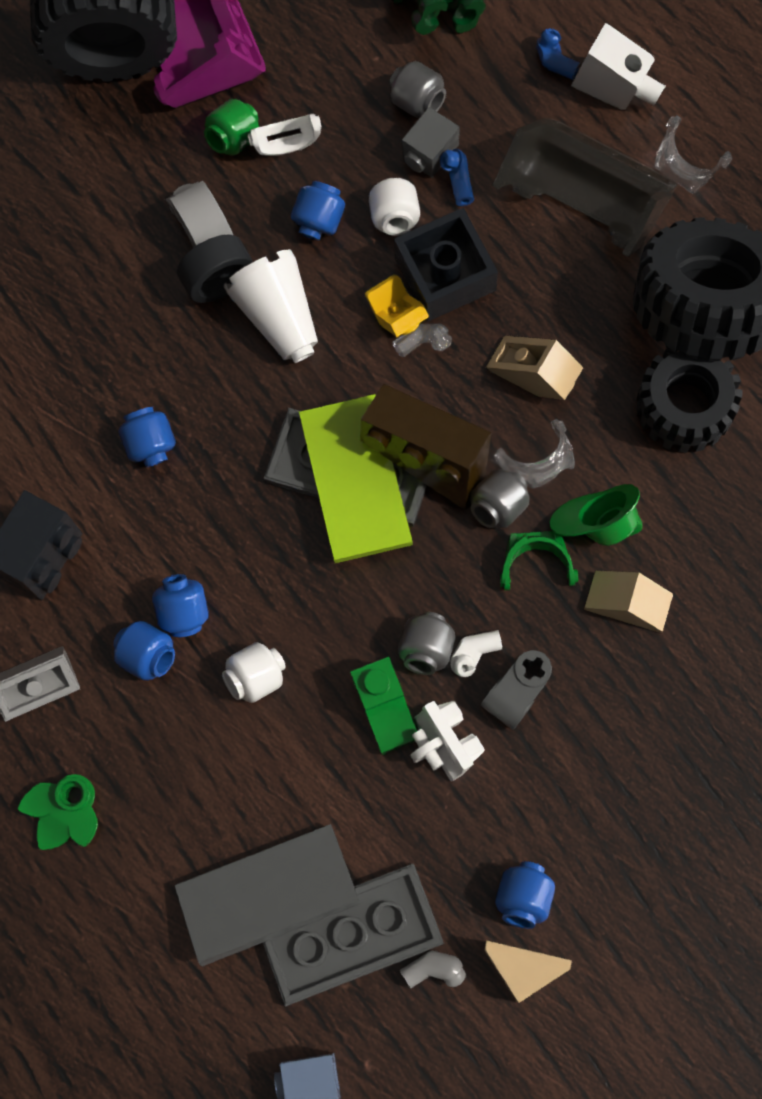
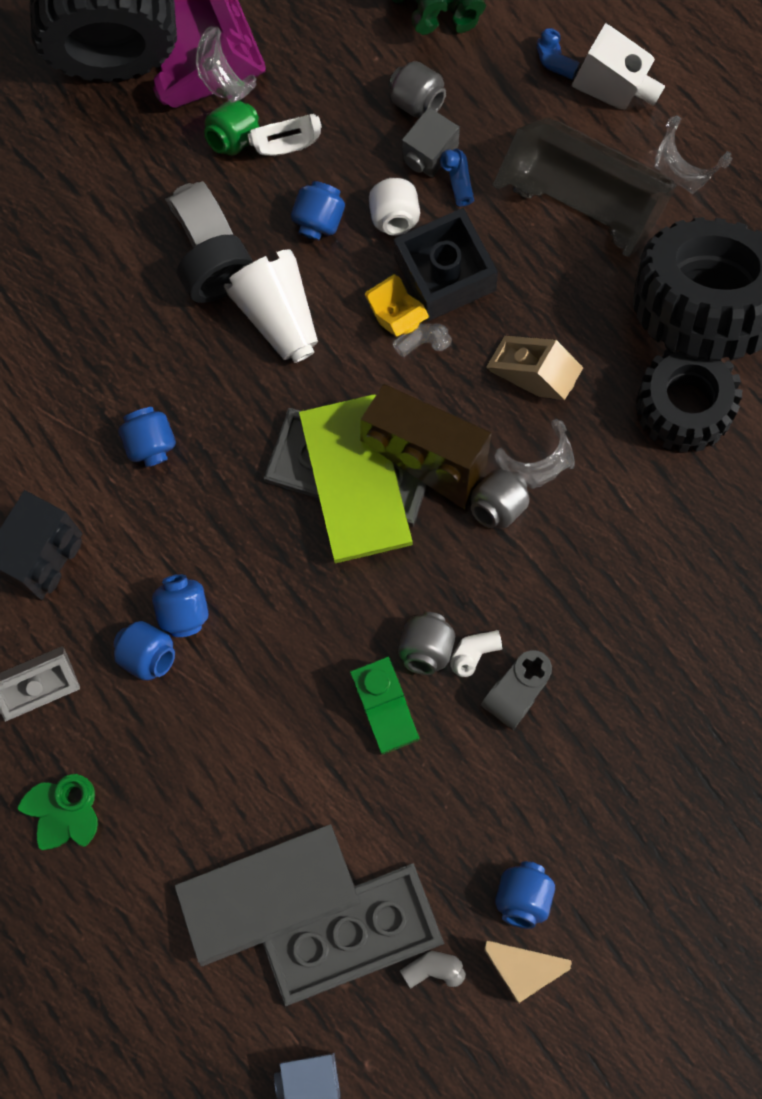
(216, 71): none -> clear helmet
(253, 672): white head -> none
(439, 742): white hips -> none
(523, 542): green helmet -> none
(602, 516): green piece -> none
(629, 599): tan slope -> none

